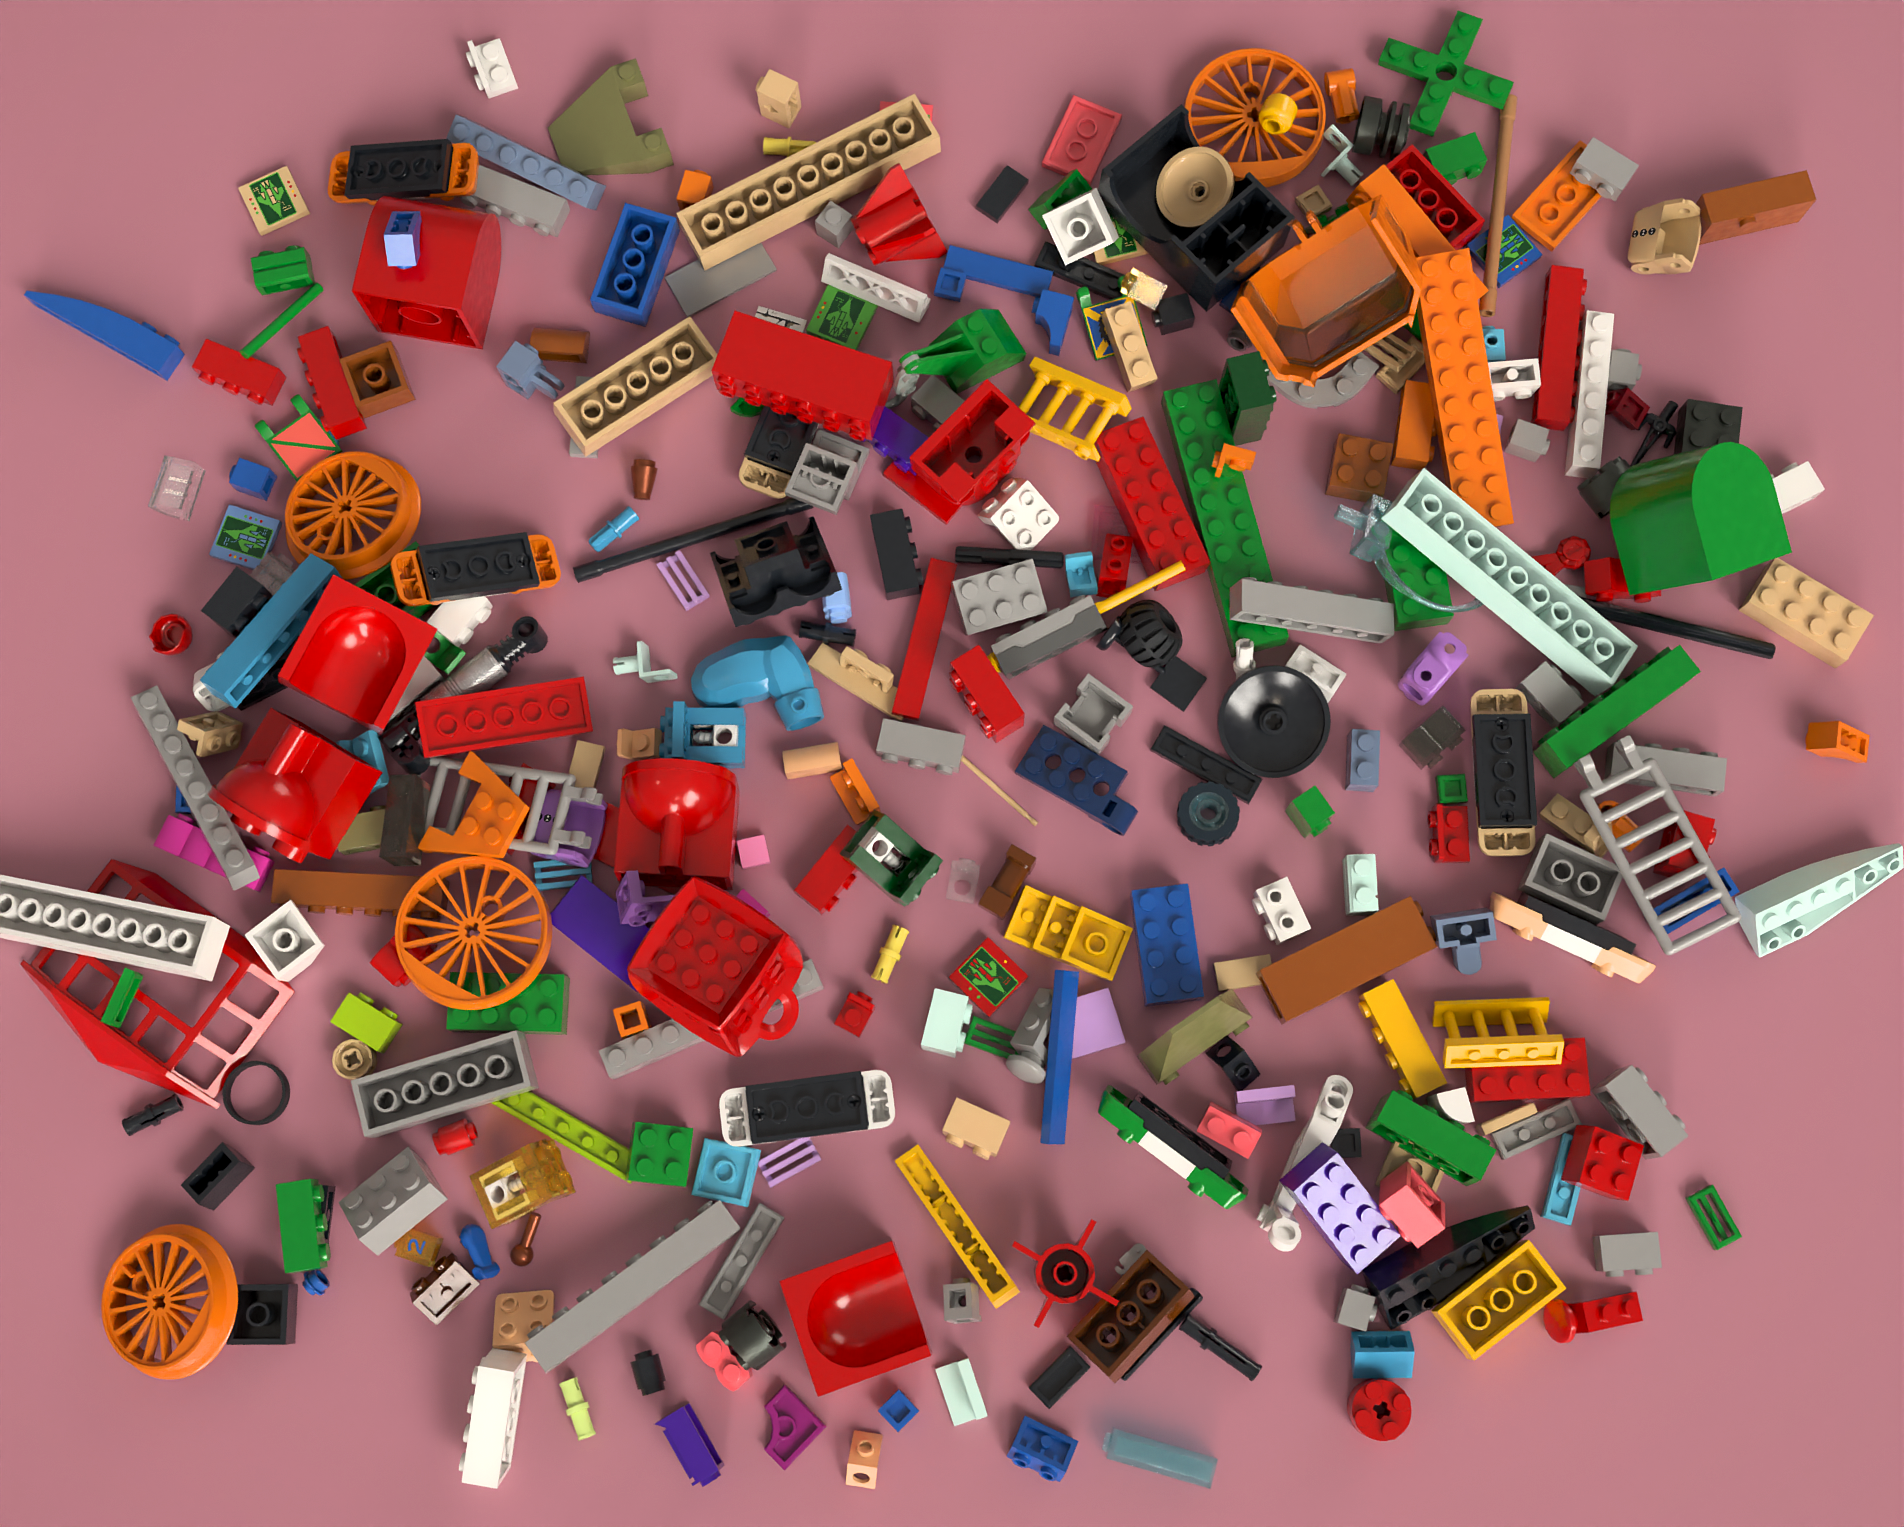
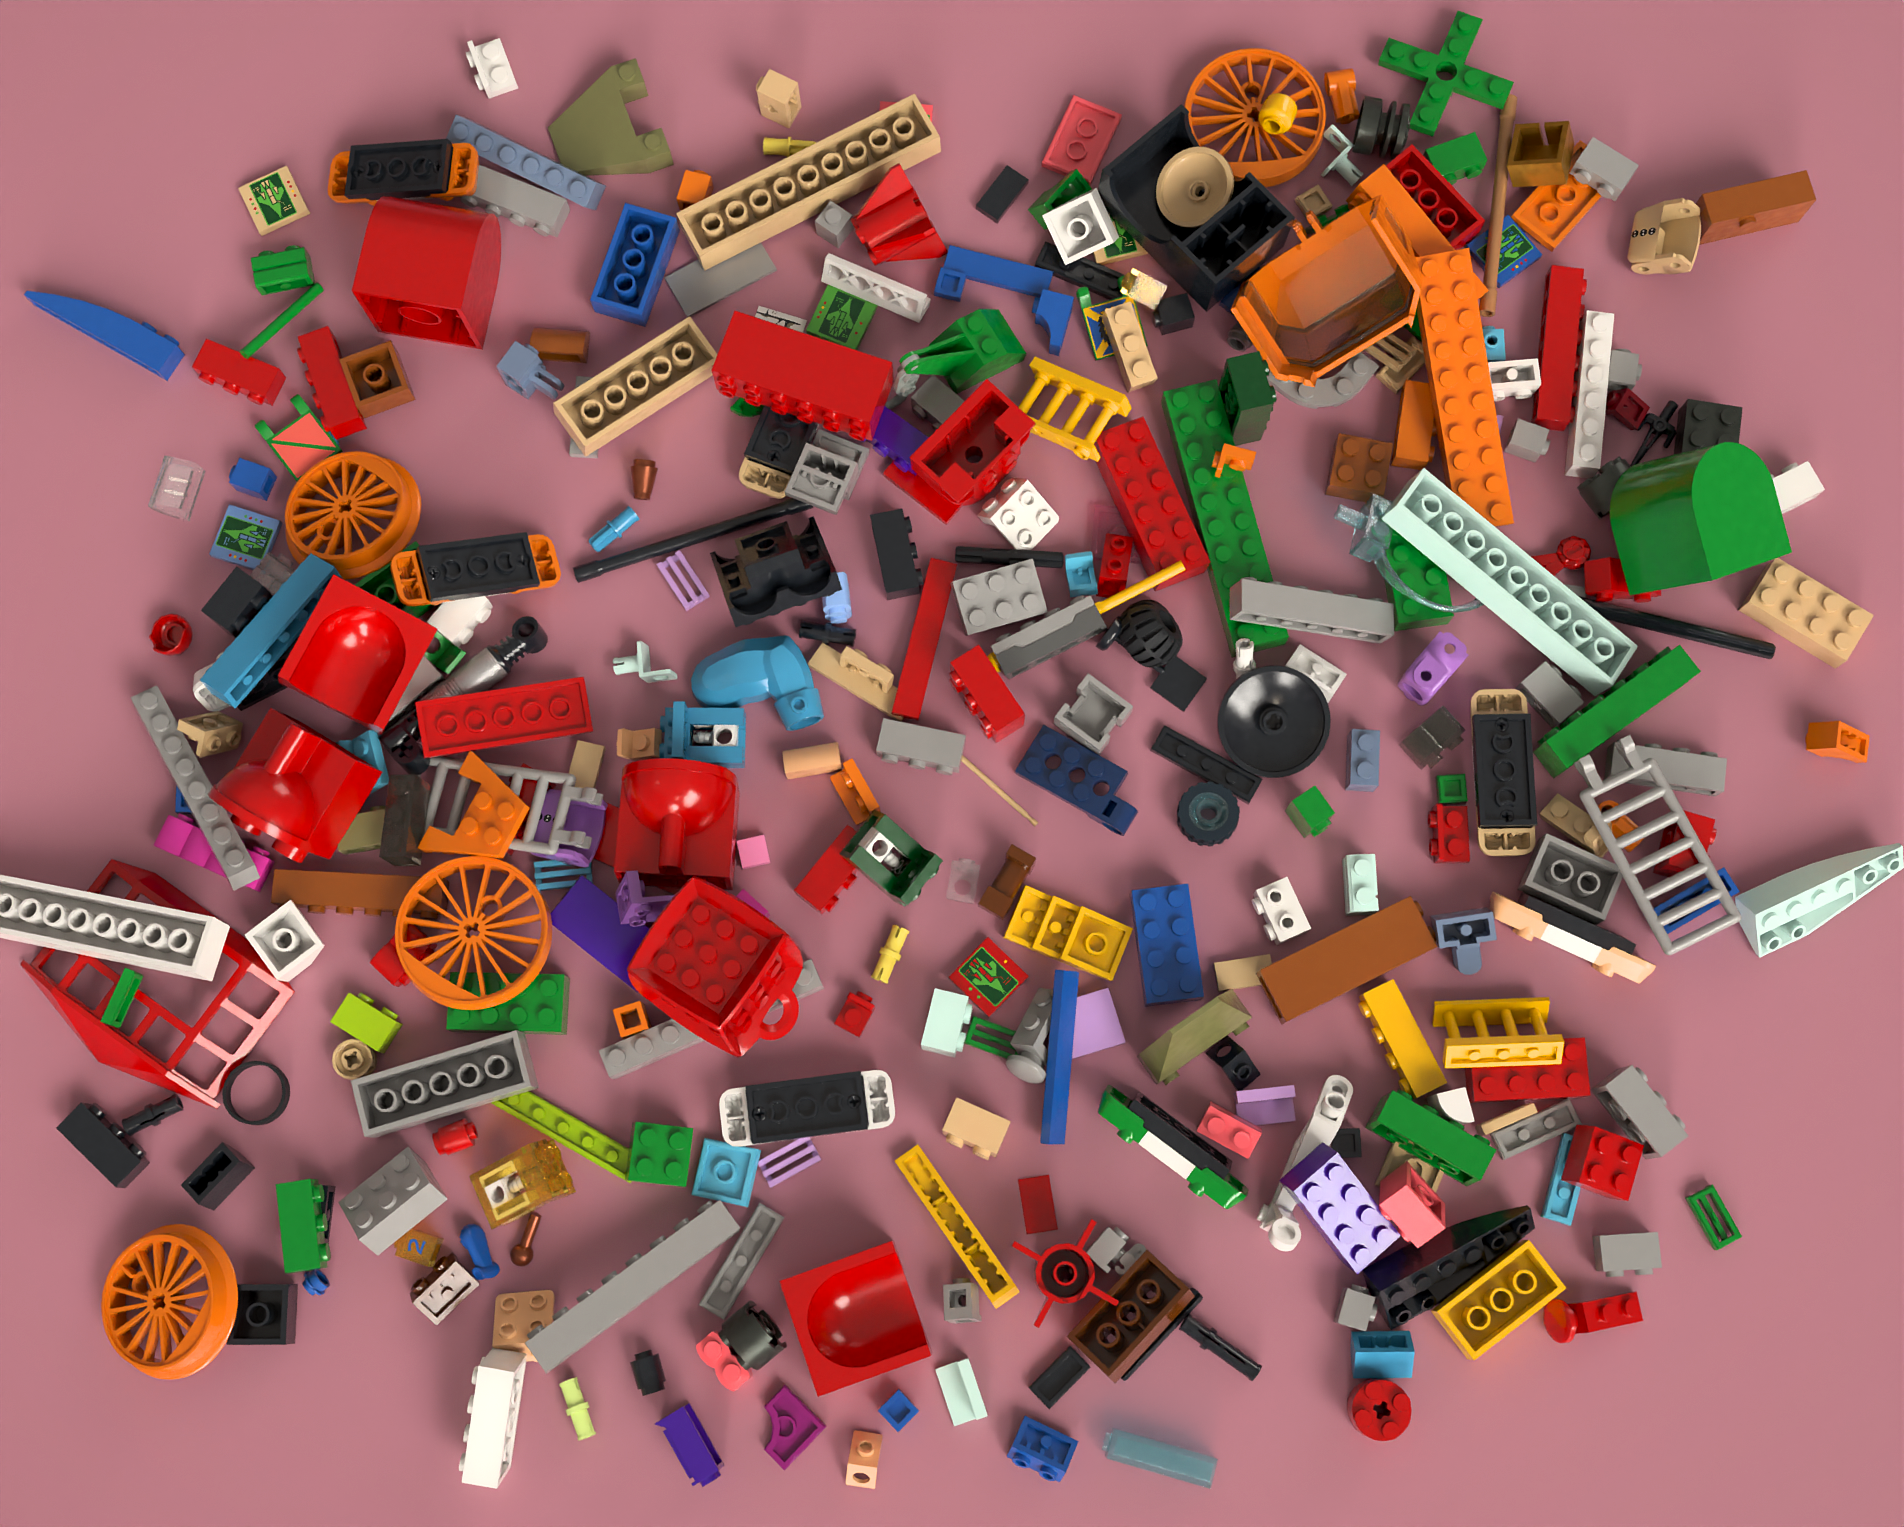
(103, 1144): none -> black brick
(403, 239): arch -> none
(1037, 1204): none -> red sticker
(1108, 1248): none -> light grey brick
(1536, 163): none -> pearl gold piece

